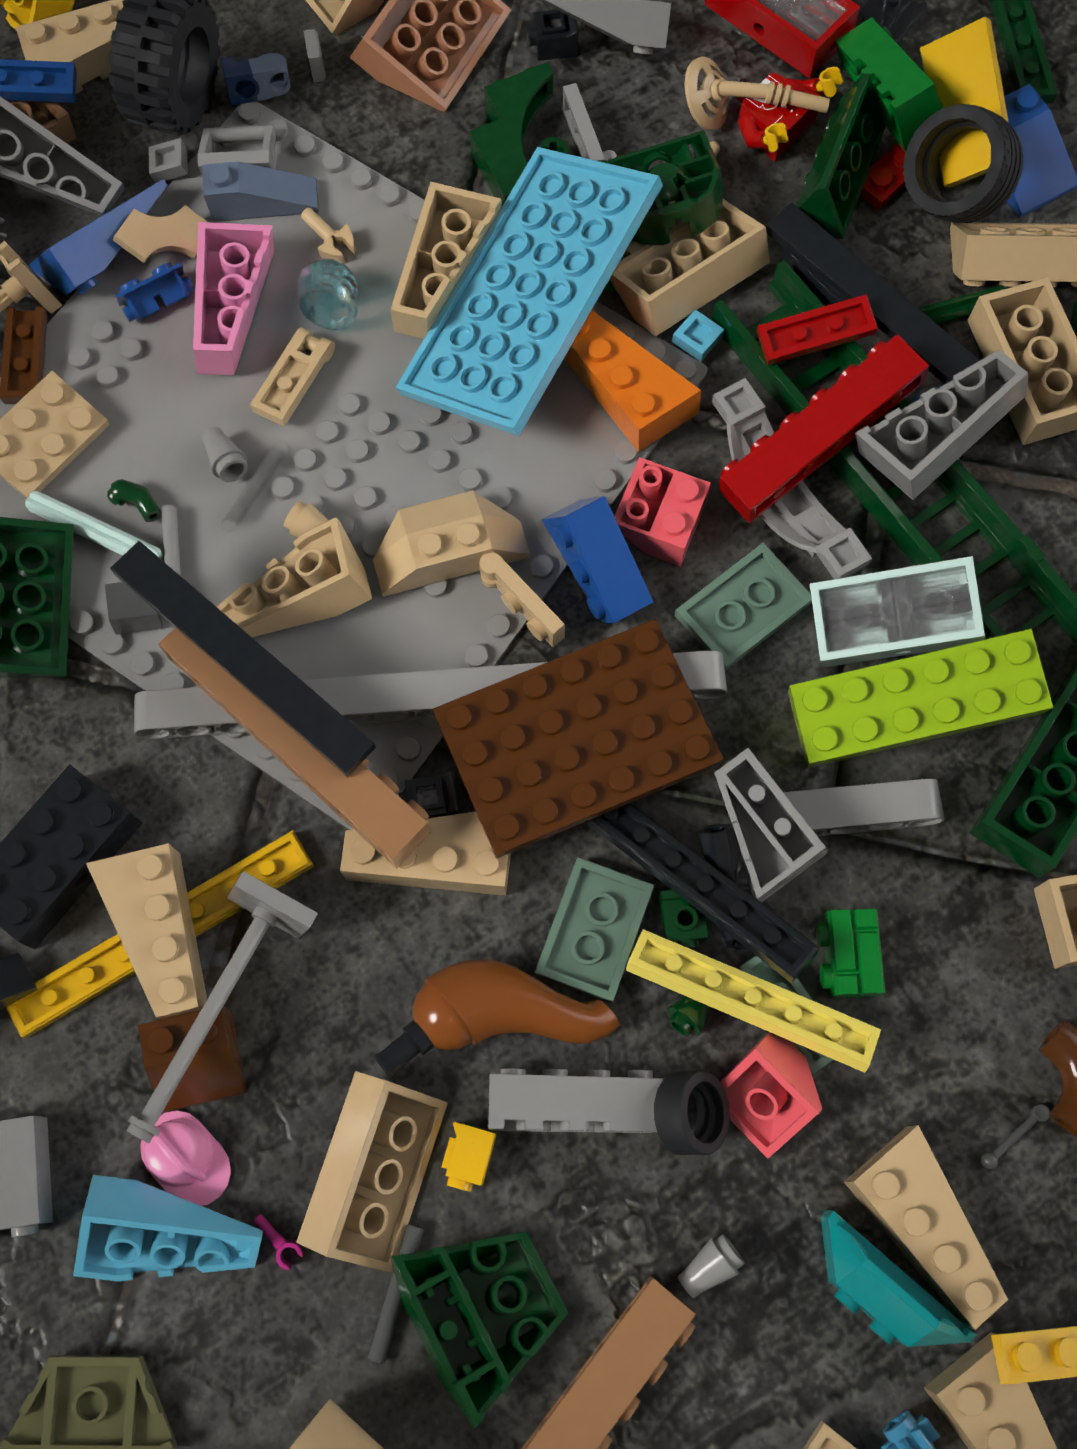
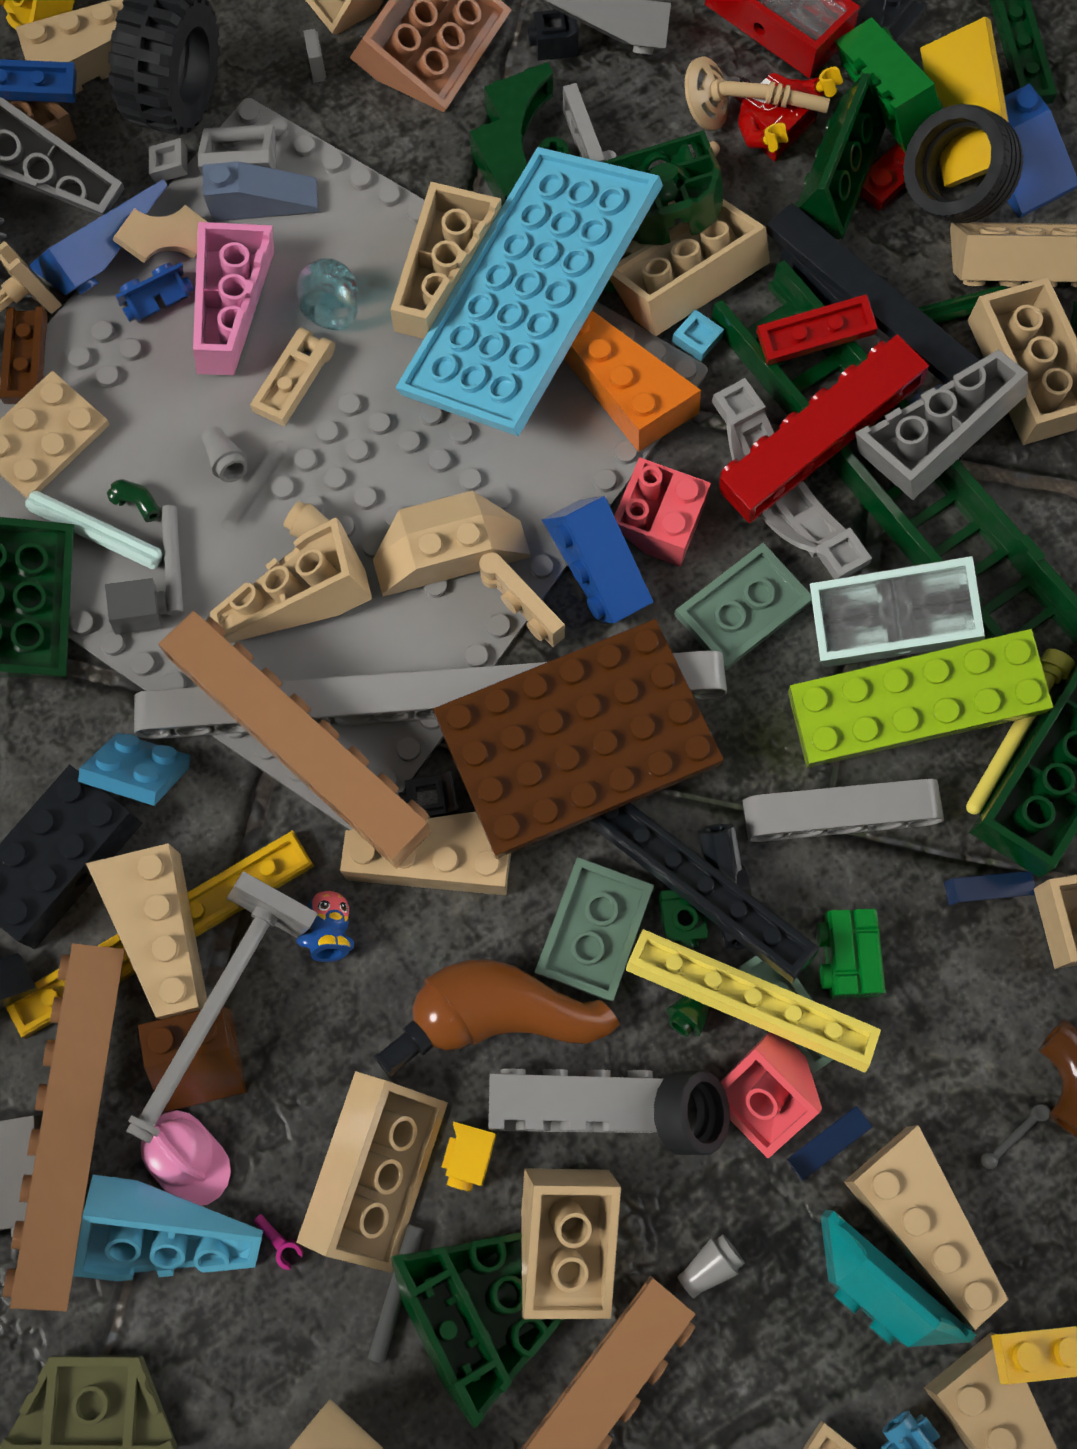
(67, 1130): none -> medium nougat brick
(134, 768): none -> dark azure plate
(244, 659): black tile -> none
(255, 78): leg -> none
(328, 929): none -> blue animal
(330, 236): tan bar -> none
(569, 1243): none -> tan slope
(768, 827): light grey wedge -> none
(829, 1143): none -> dark blue piece
(989, 887): none -> dark blue piece
(1056, 667): none -> light yellow piece

